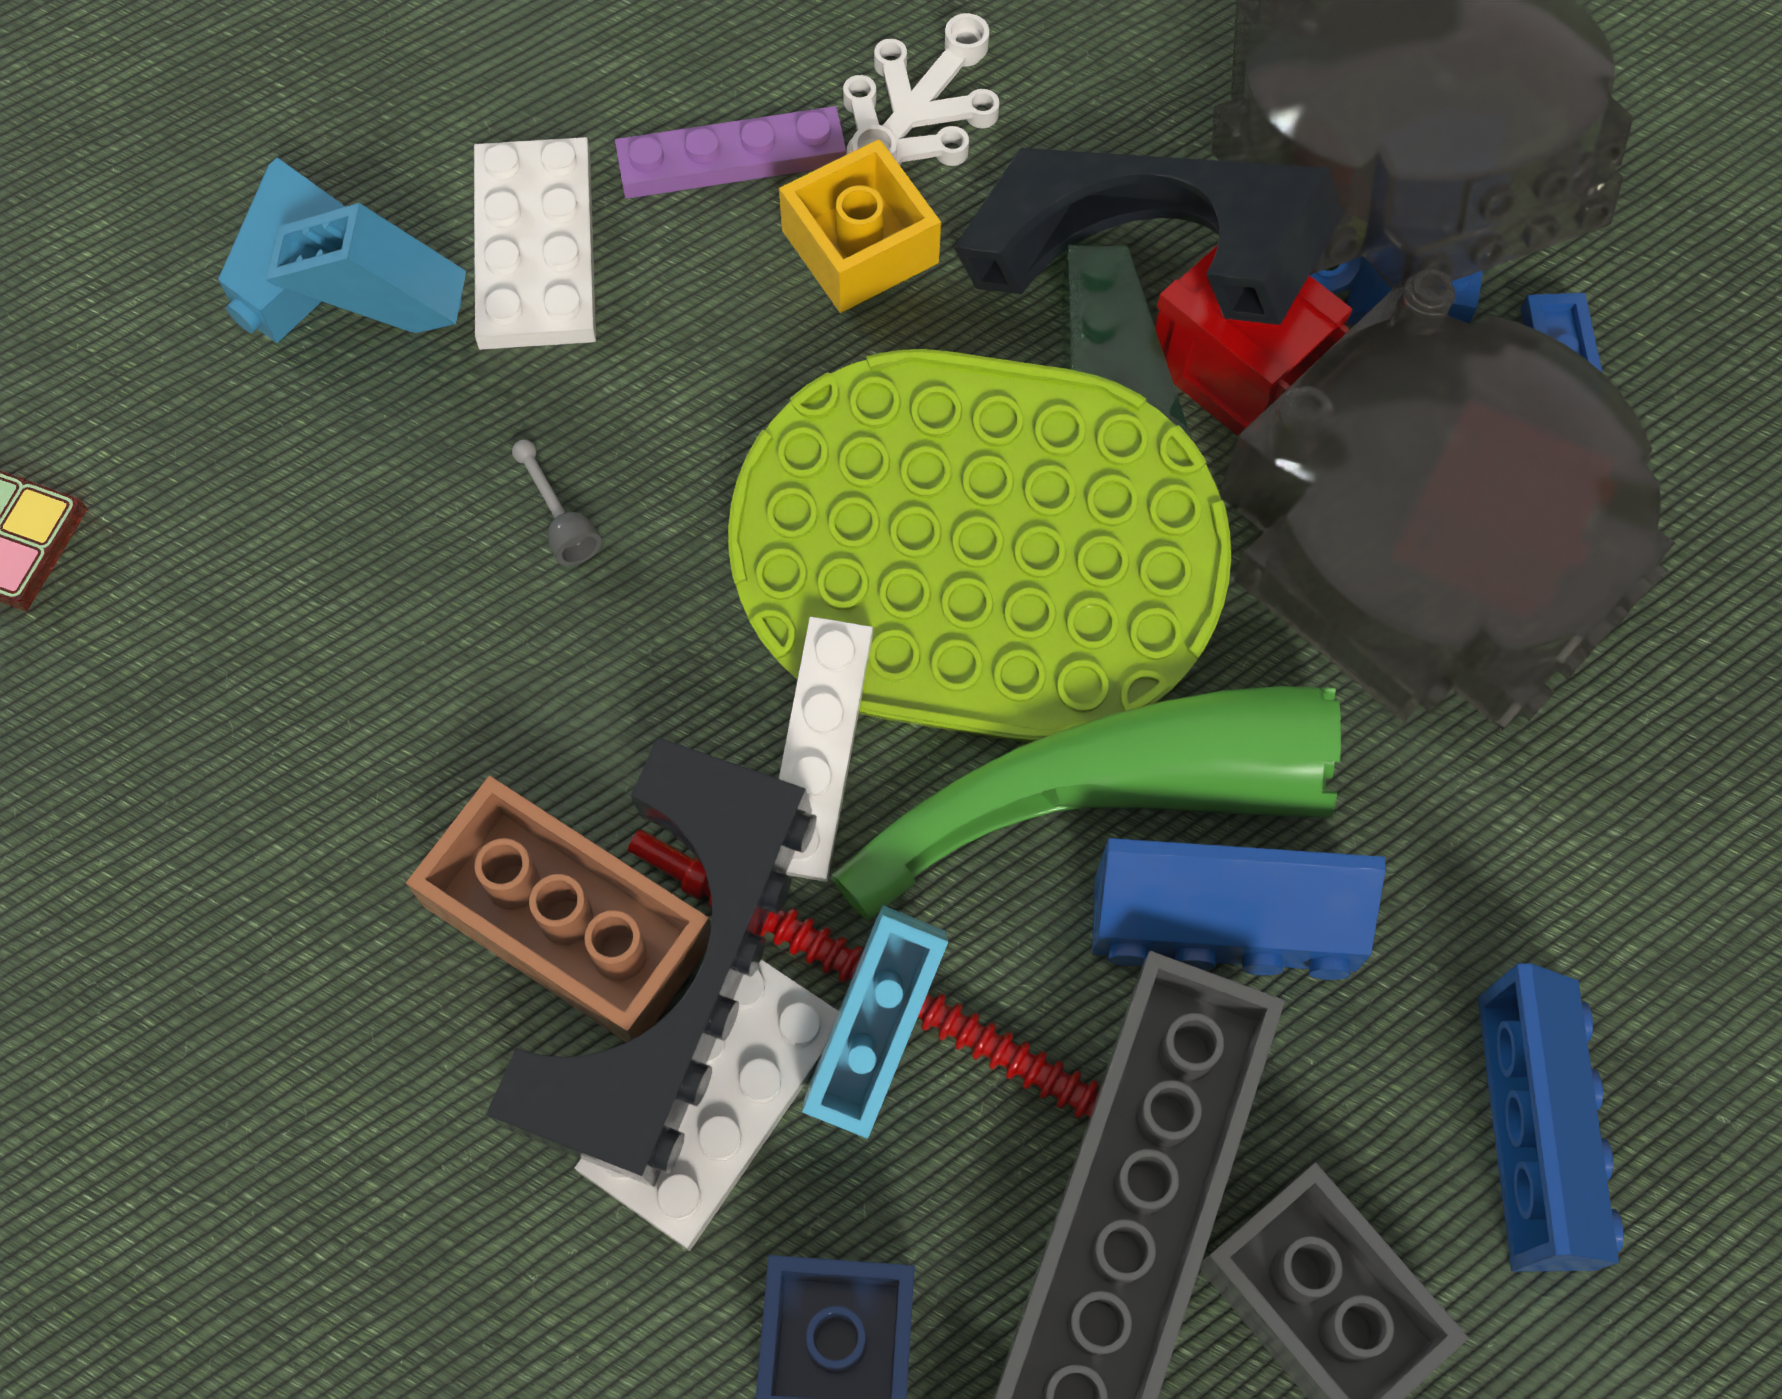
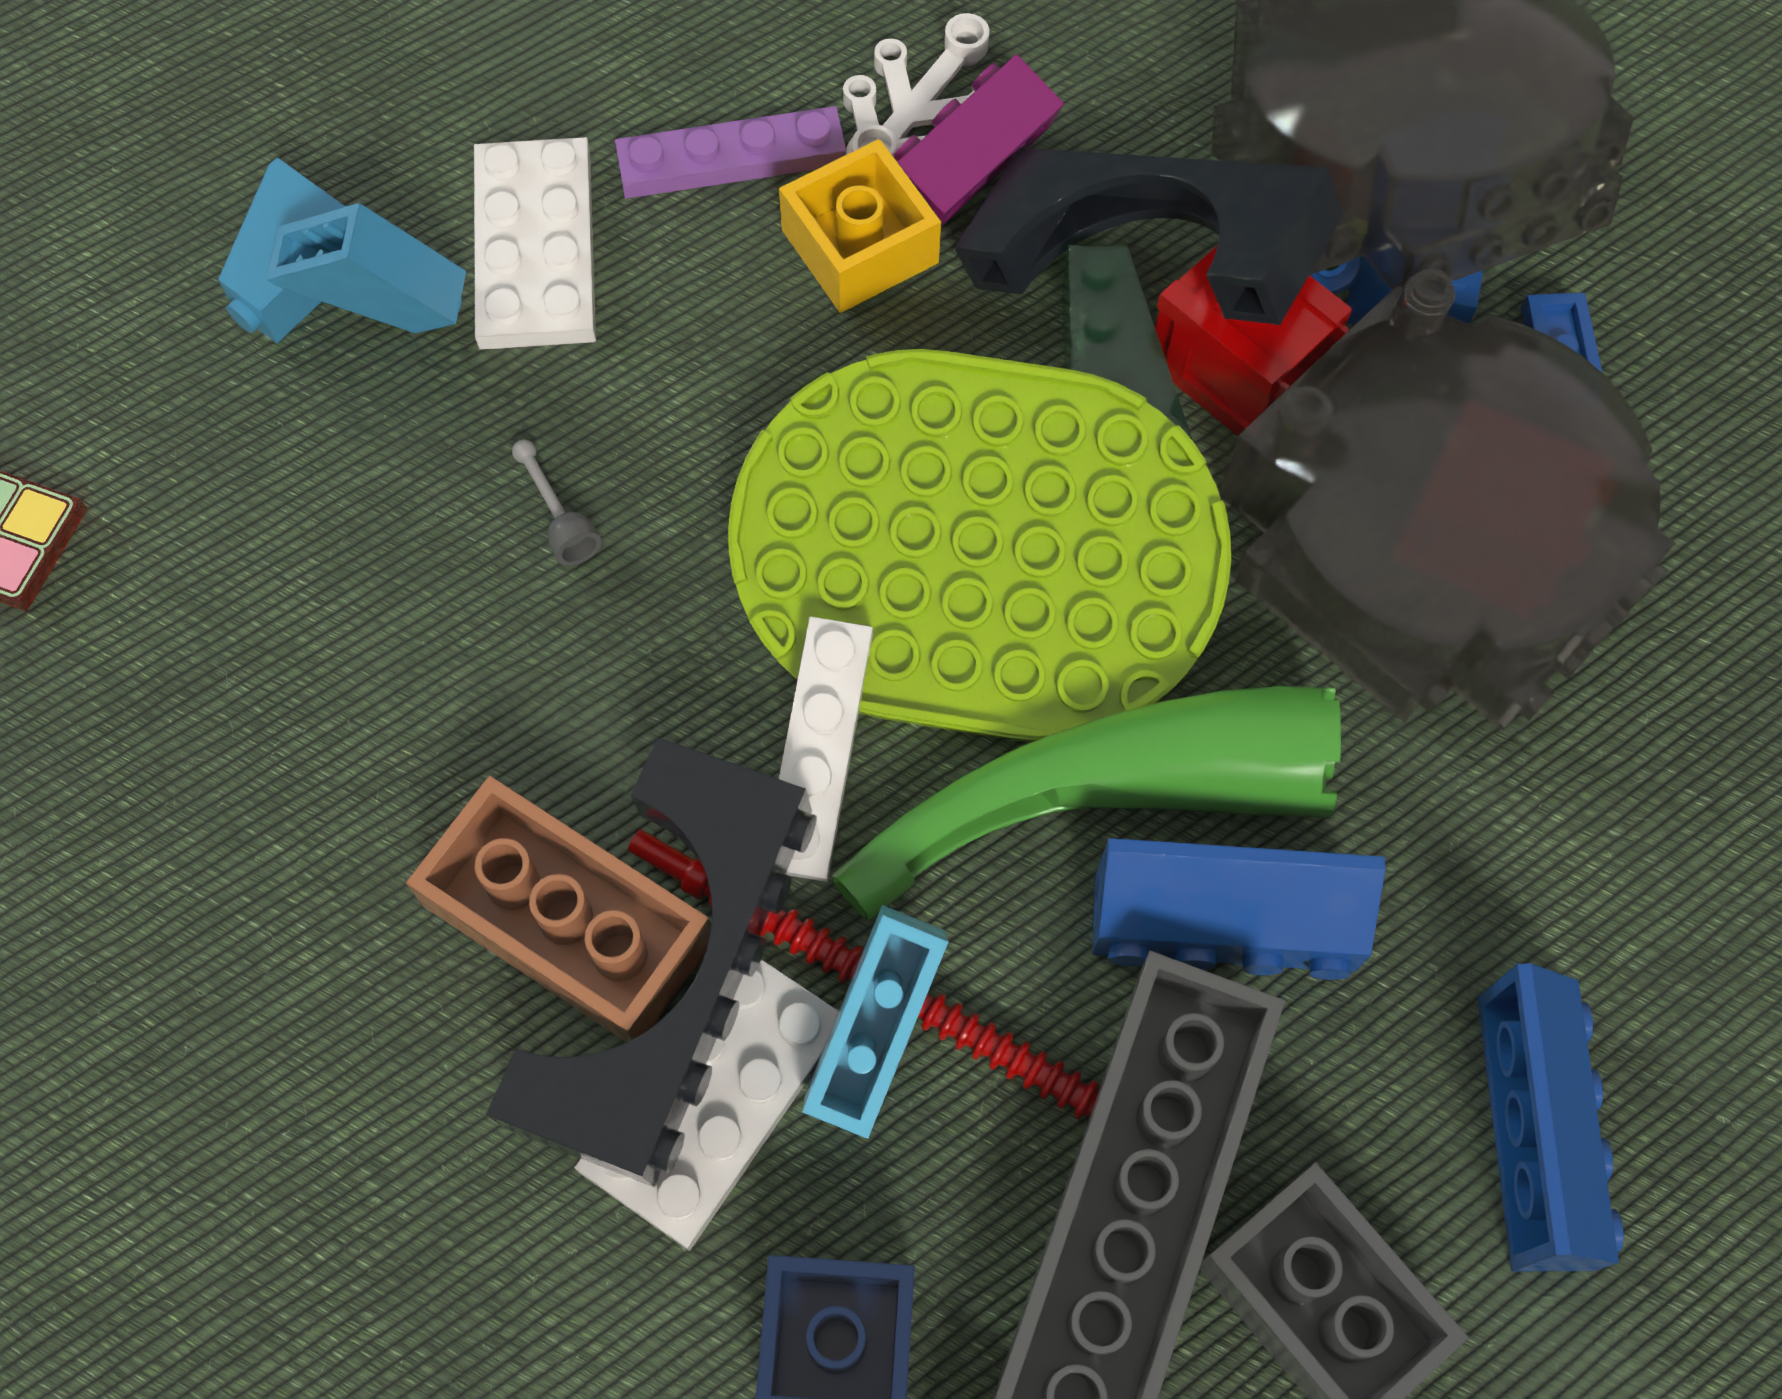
(979, 136): none -> magenta brick

